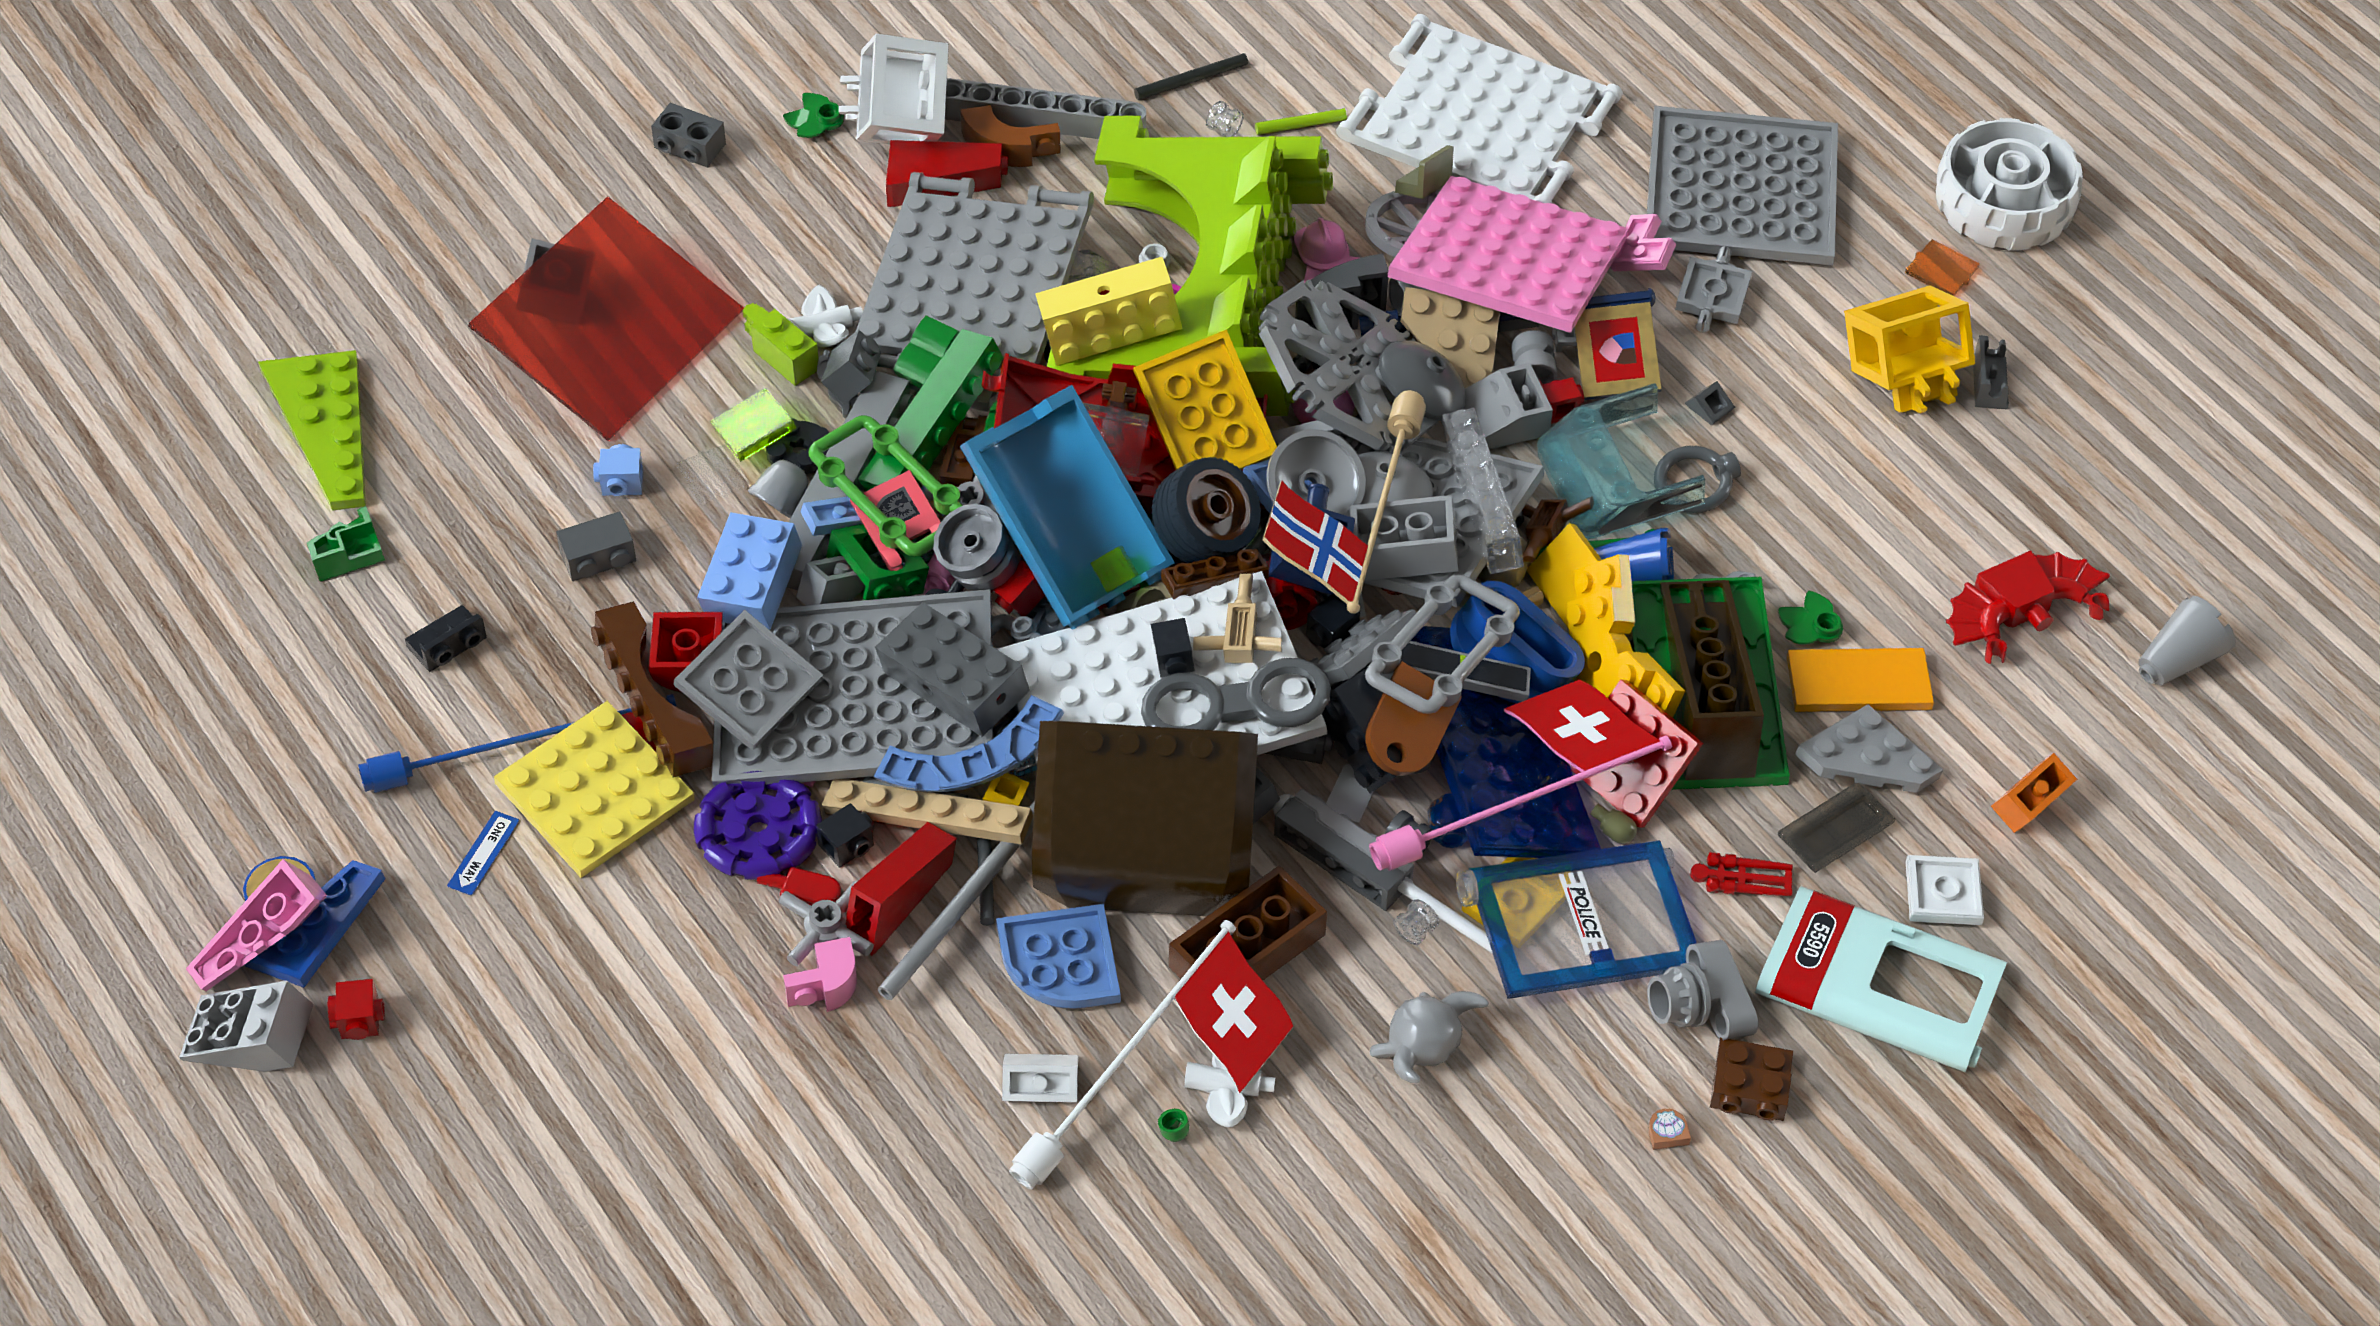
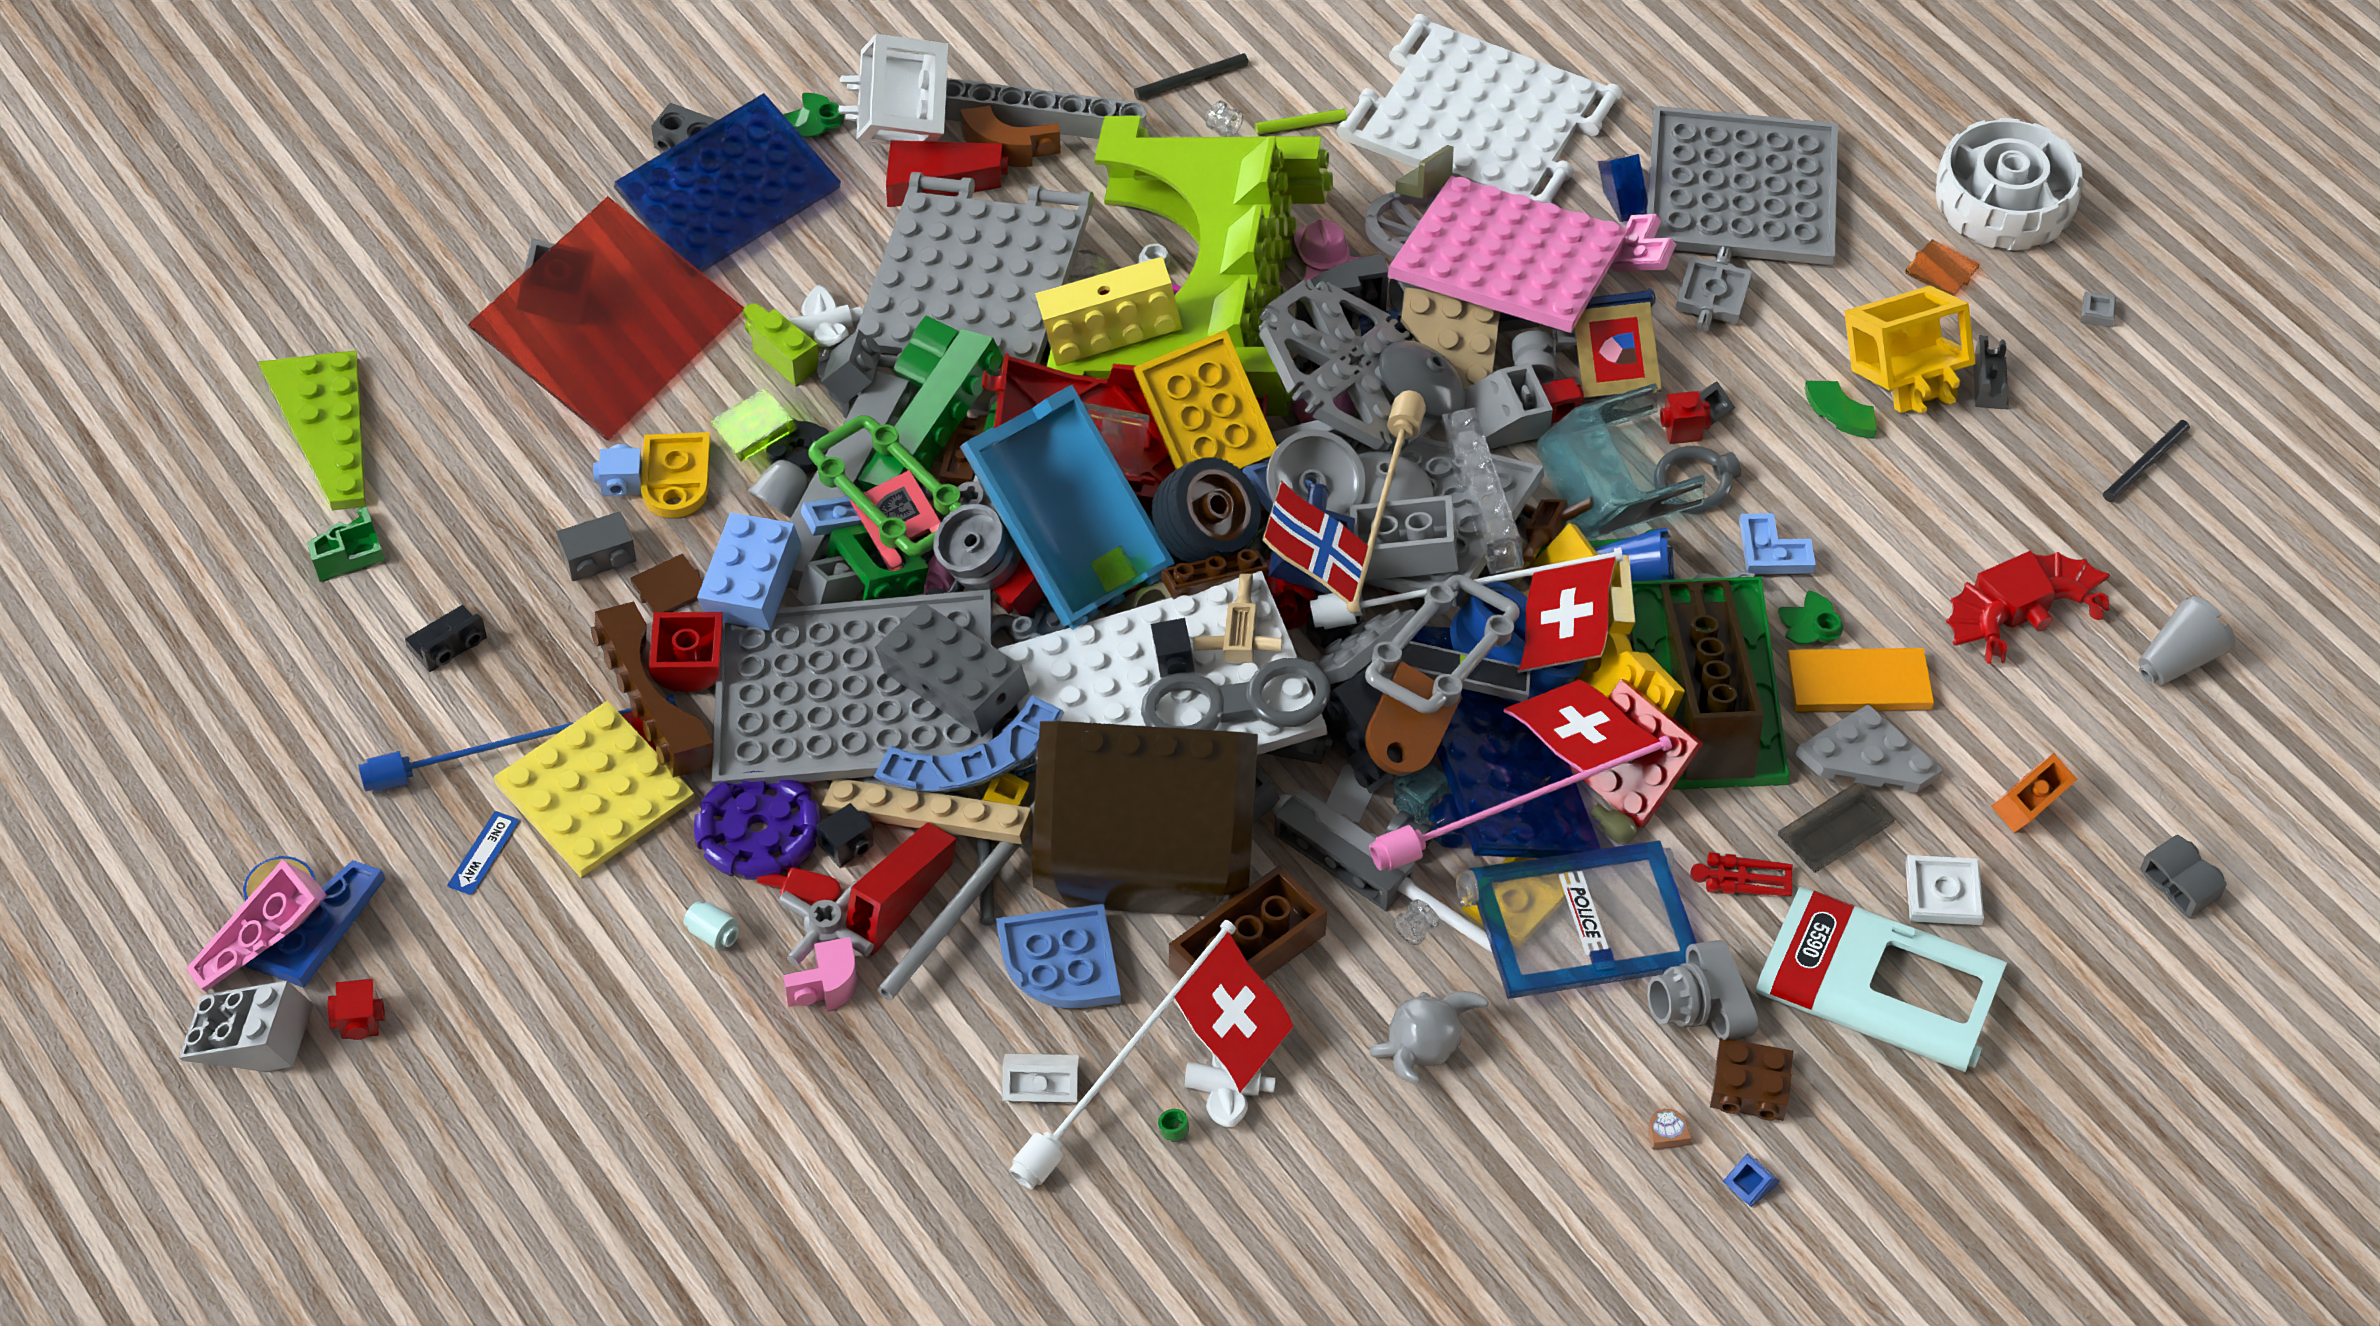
(668, 585): none -> reddish brown piece
(675, 468): none -> yellow tile
(711, 925): none -> light aqua brick
(728, 184): none -> clear blue plate
(748, 680): light grey plate -> none
(1119, 396): reddish brown hinge -> none
(1419, 790): none -> clear light blue brick
(1562, 609): none -> red flag
(1624, 185): none -> clear blue slope
(1685, 417): none -> red brick
(1751, 1180): none -> blue slope
(1771, 555): none -> light blue plate
(1833, 404): none -> green tile
(2098, 309): none -> light grey tile
(2146, 461): none -> black bar
(2183, 875): none -> dark grey brick

